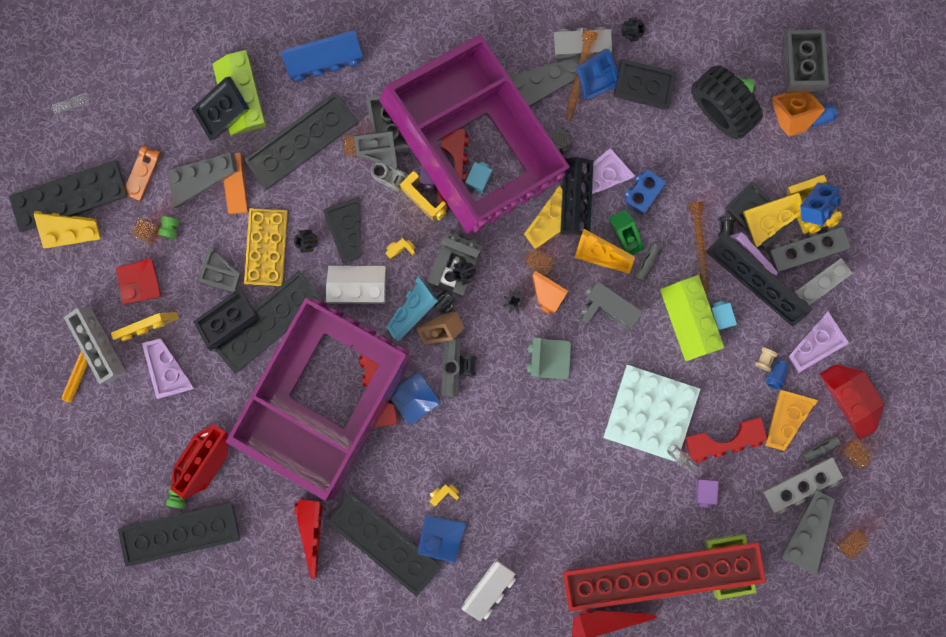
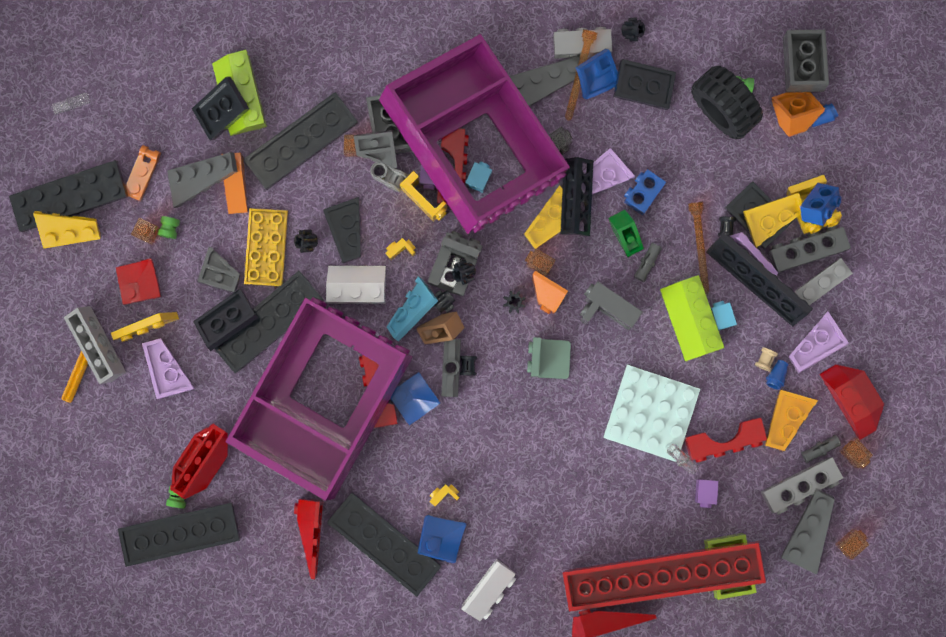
(322, 56): blue slope -> none
(600, 252): light orange wing -> none

